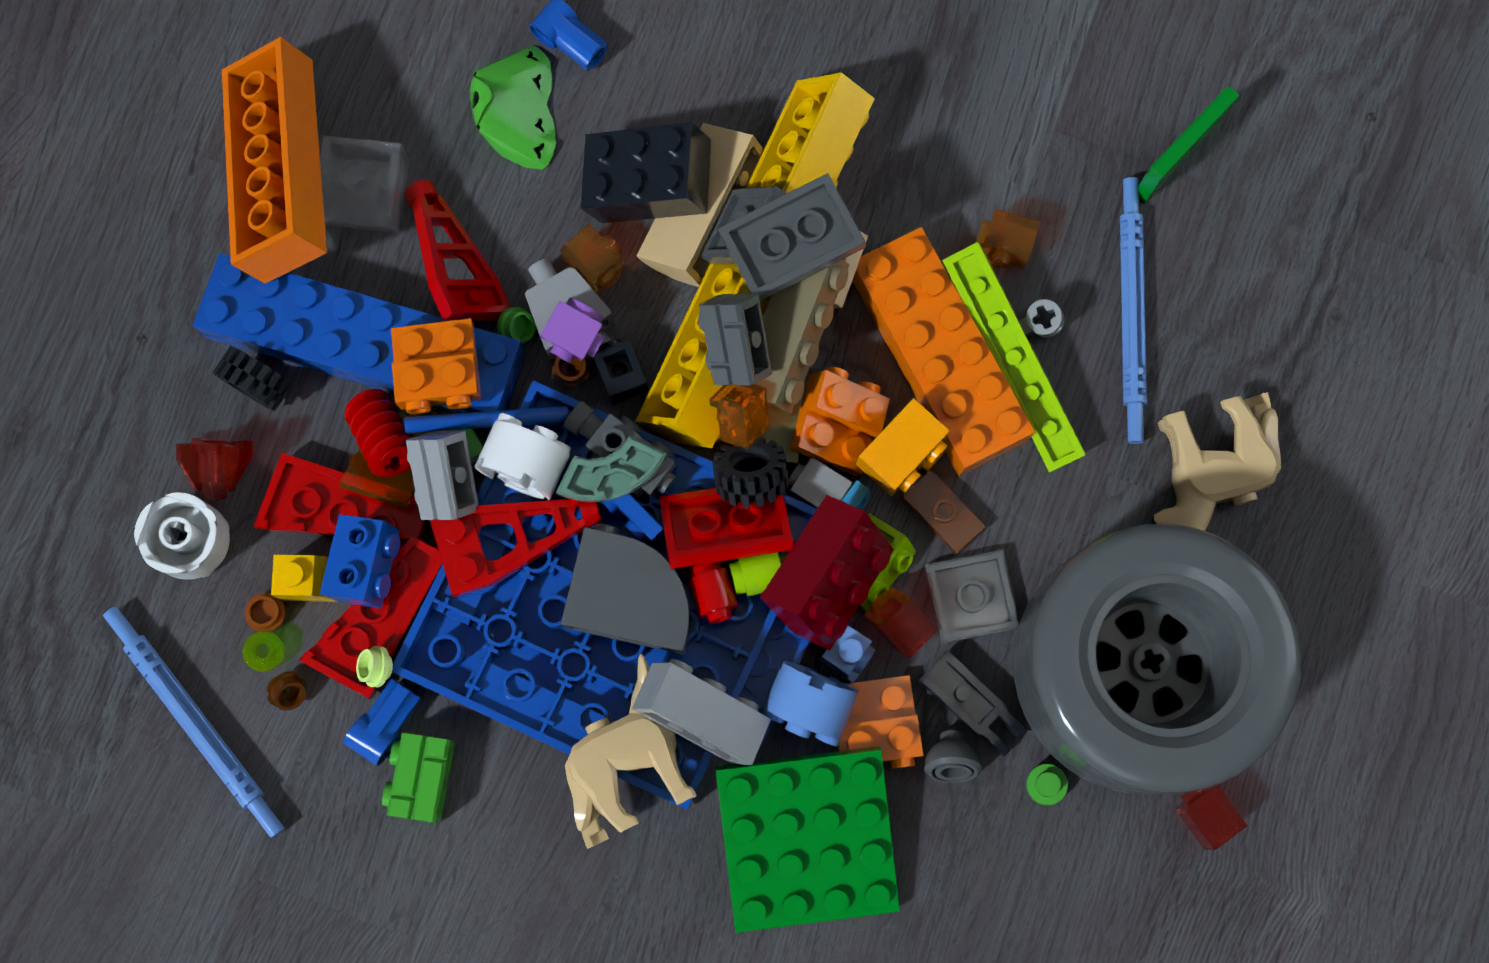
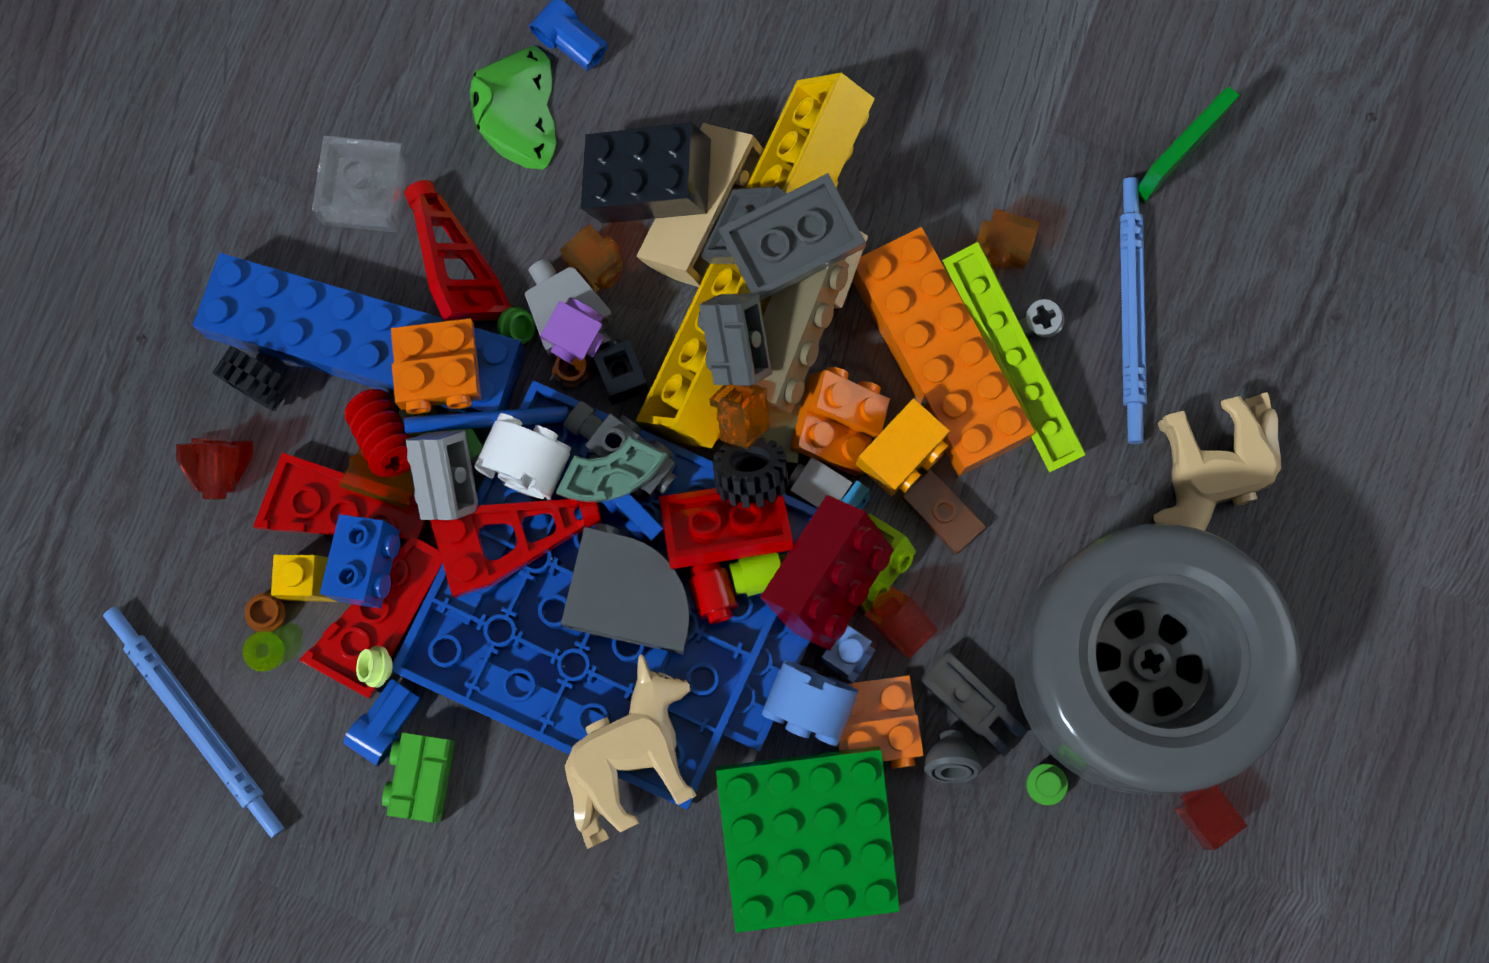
(183, 513): white brick -> none
(273, 161): orange brick -> none
(290, 697): reddish brown plate -> none
(702, 712): light grey brick -> none
(971, 596): dark grey tile -> none

